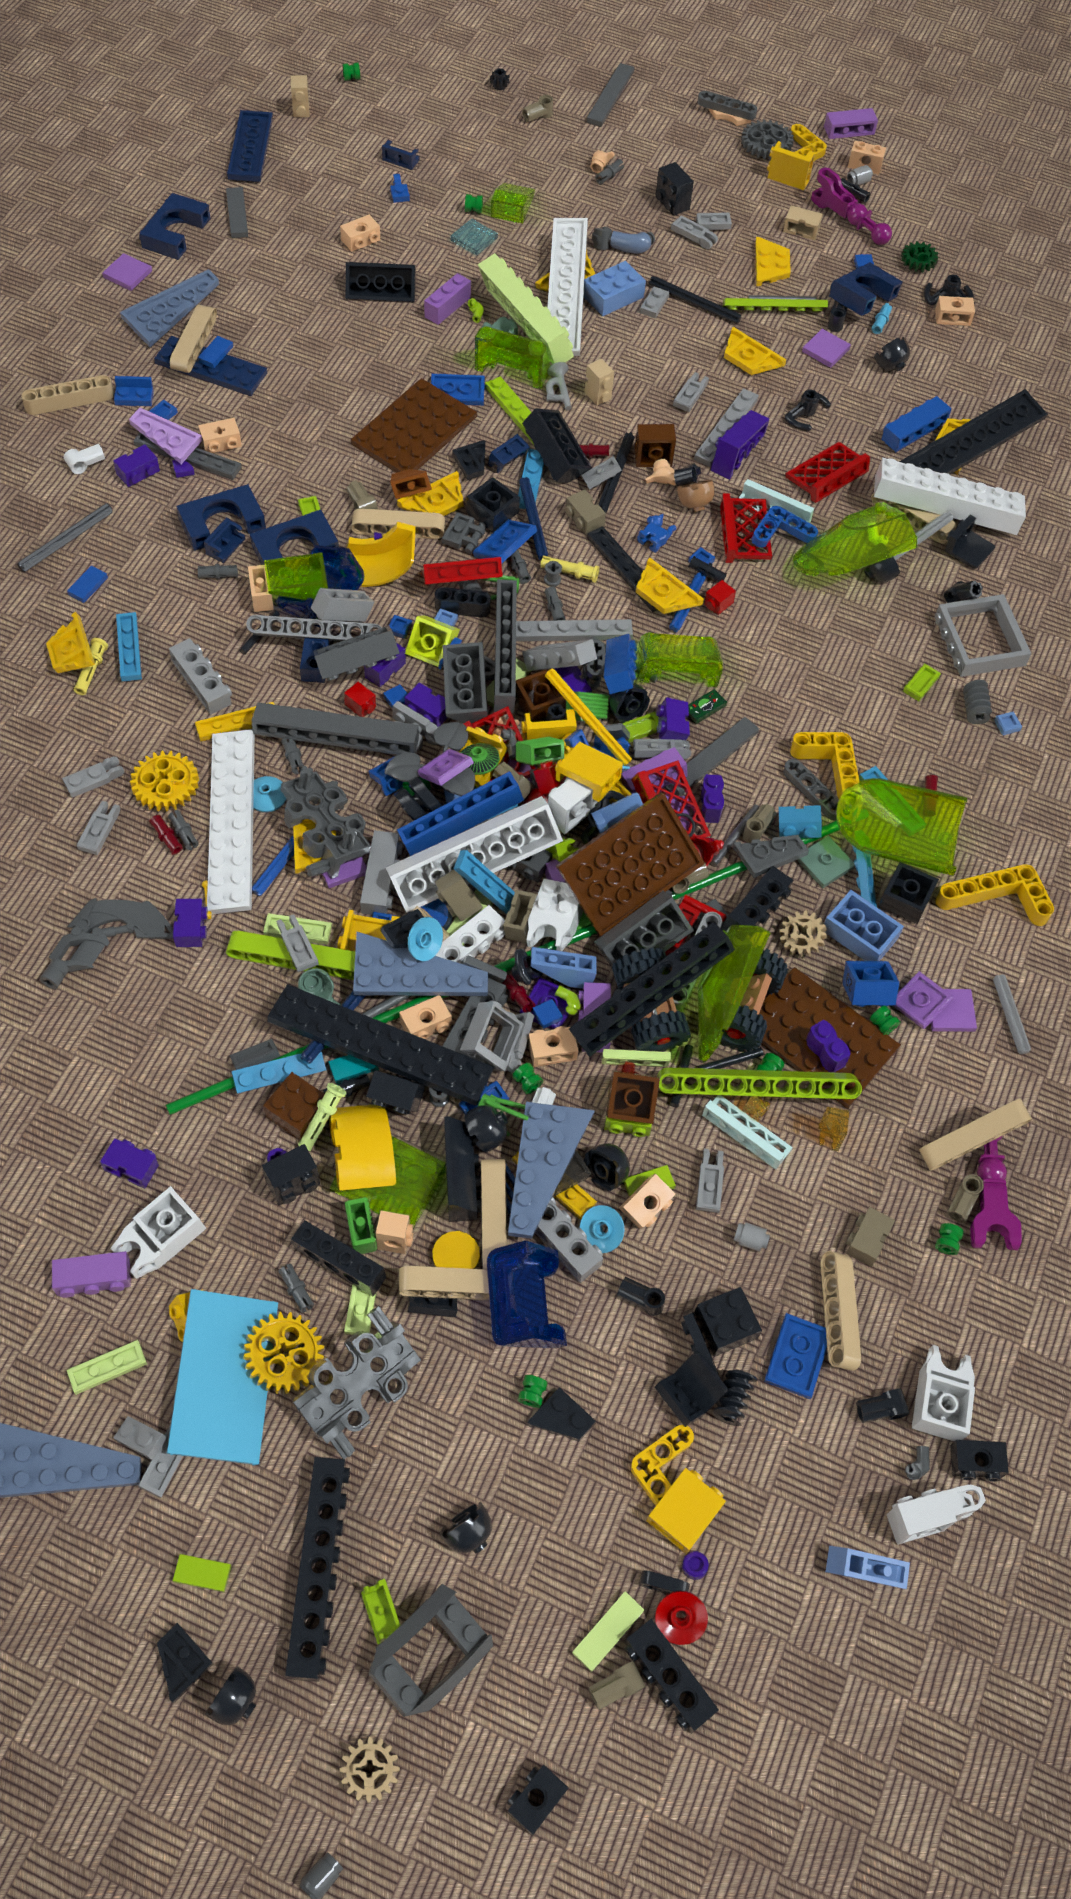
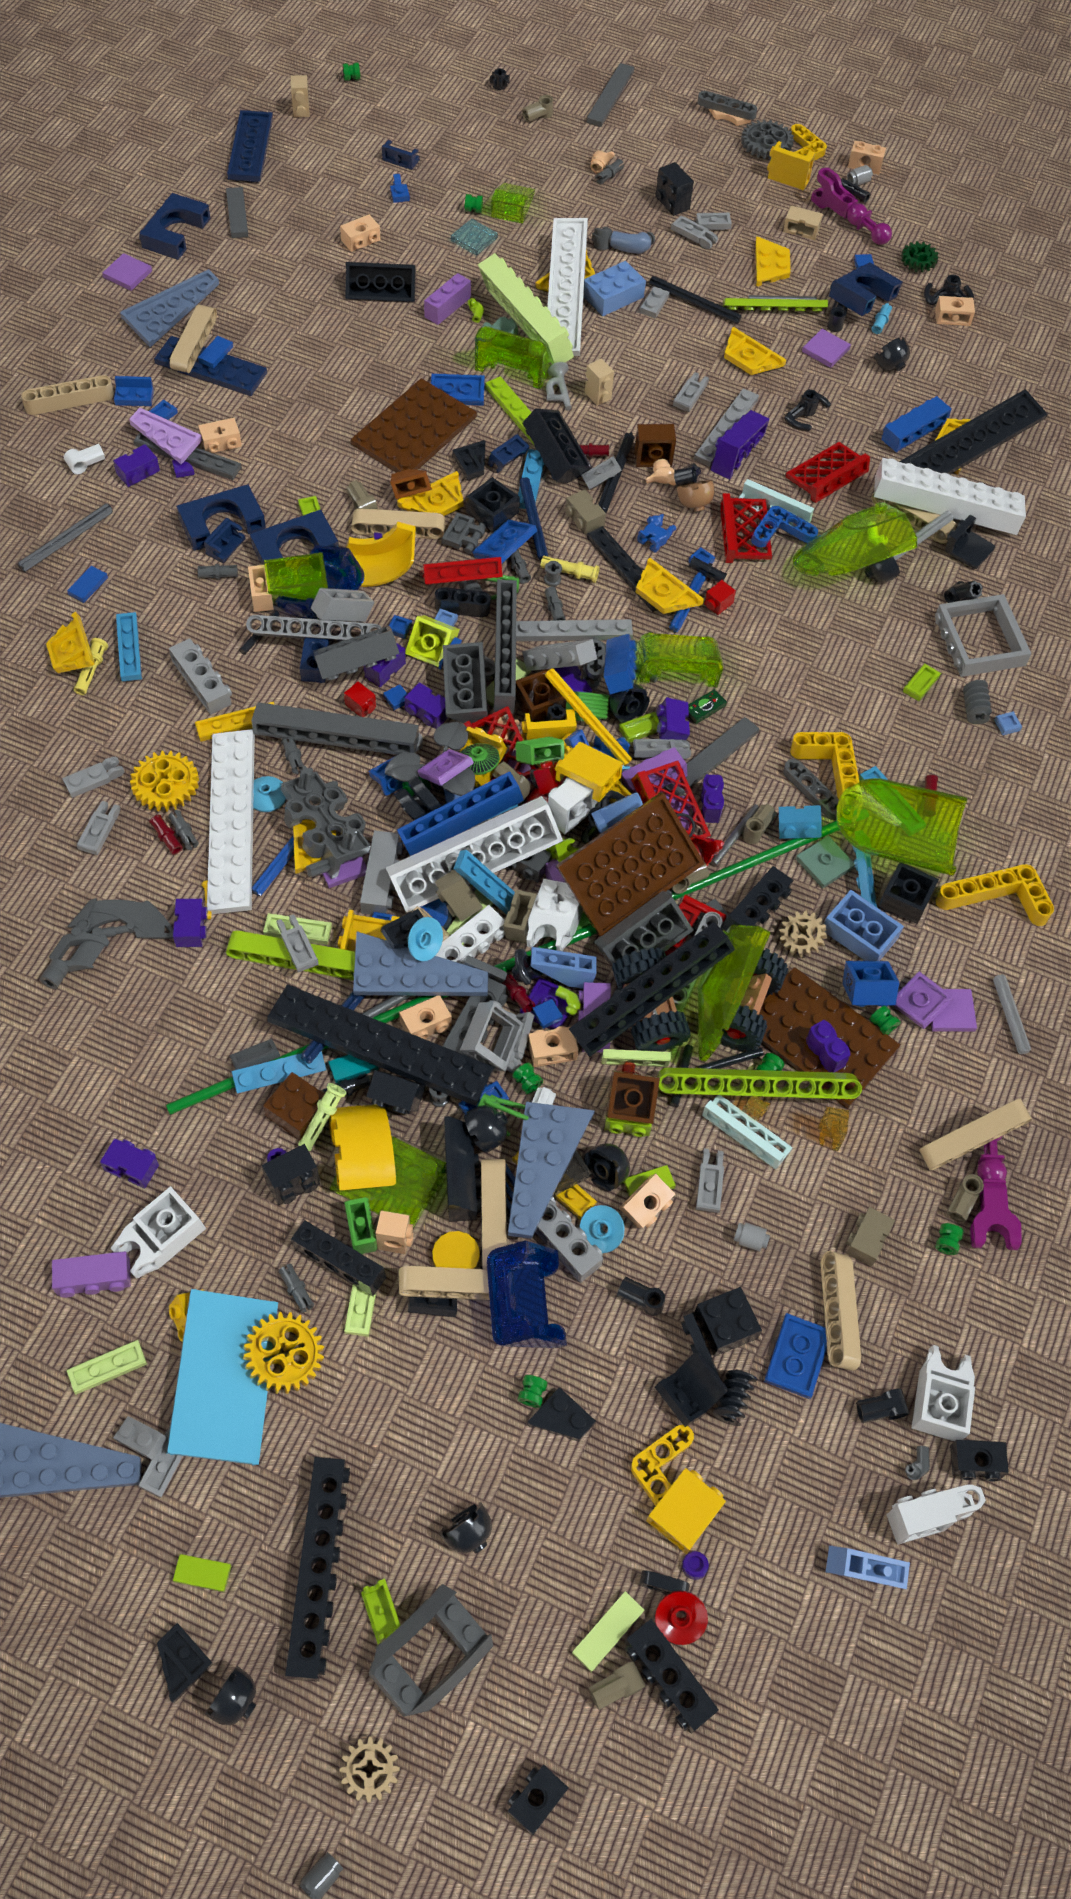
(318, 983): sand green hair -> none
(330, 1419): gear -> none
(406, 715): light grey hinge -> none
(509, 736): dark grey arm -> none
(618, 731): dark grey tile -> none
(762, 855): dark grey wing -> none
(850, 123): medium lavender brick -> none

